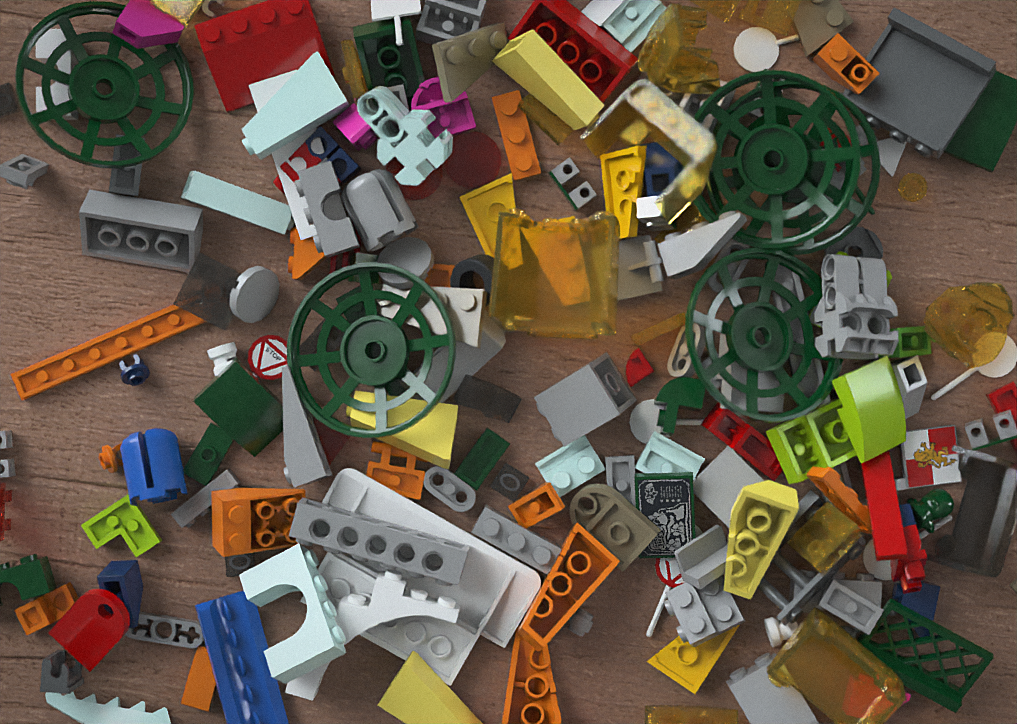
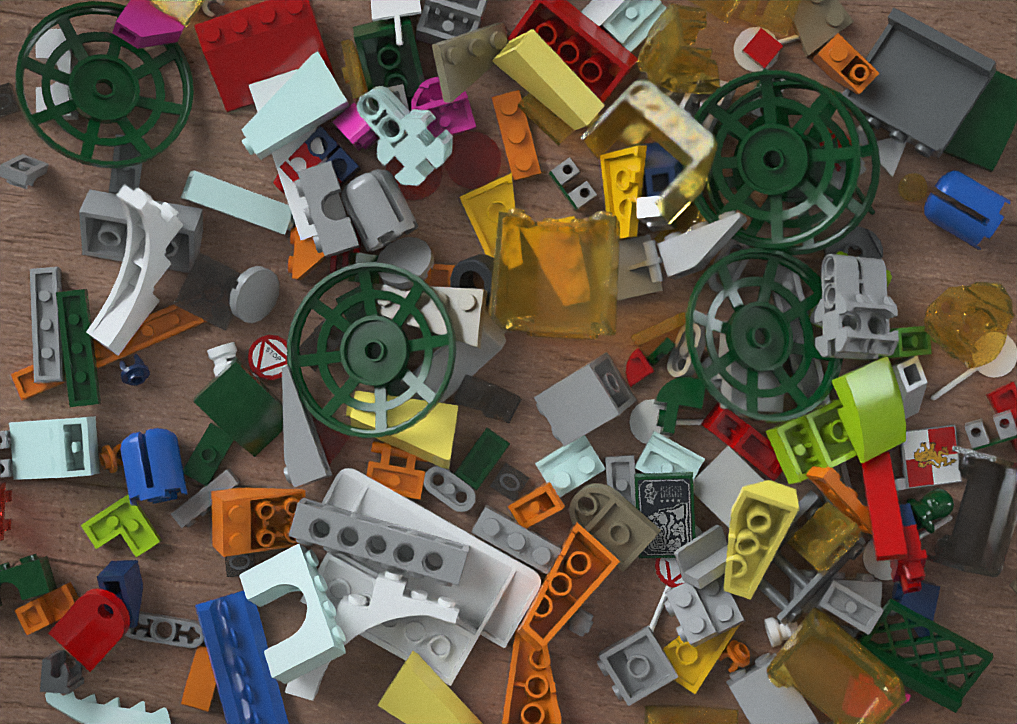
(46, 334): none -> light grey tile
(54, 448): none -> light aqua slope
(78, 348): none -> dark green plate
(131, 299): none -> white arch
(636, 666): none -> light grey plate
(660, 351): none -> dark green tile
(738, 653): none -> orange plate
(762, 48): none -> red tile
(973, 196): none -> blue cylinder

